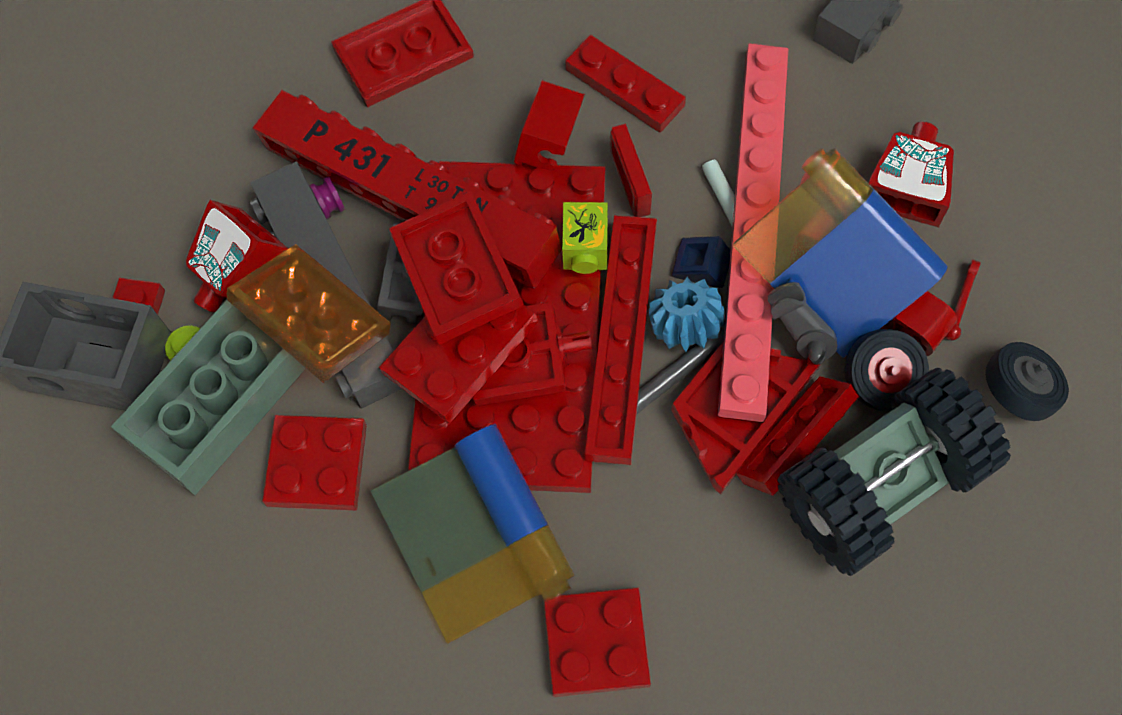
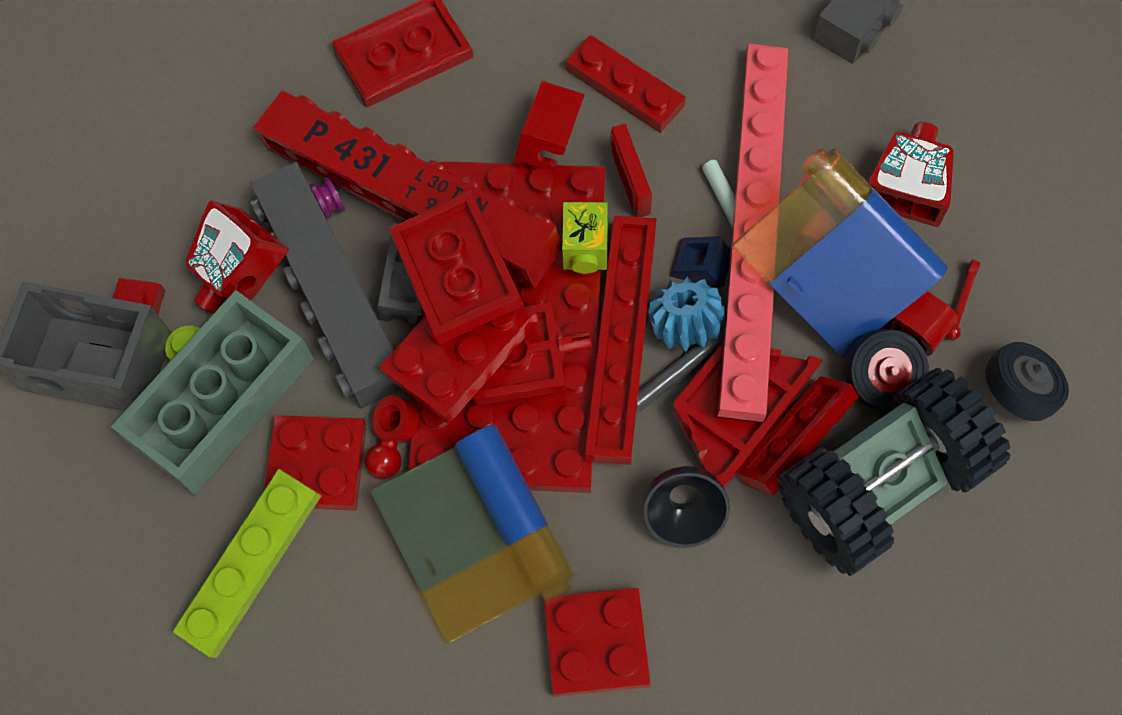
(246, 564): none -> lime plate
(309, 312): clear orange plate -> none
(394, 423): none -> red plate
(689, 522): none -> black piece
(806, 327): dark grey piece -> none

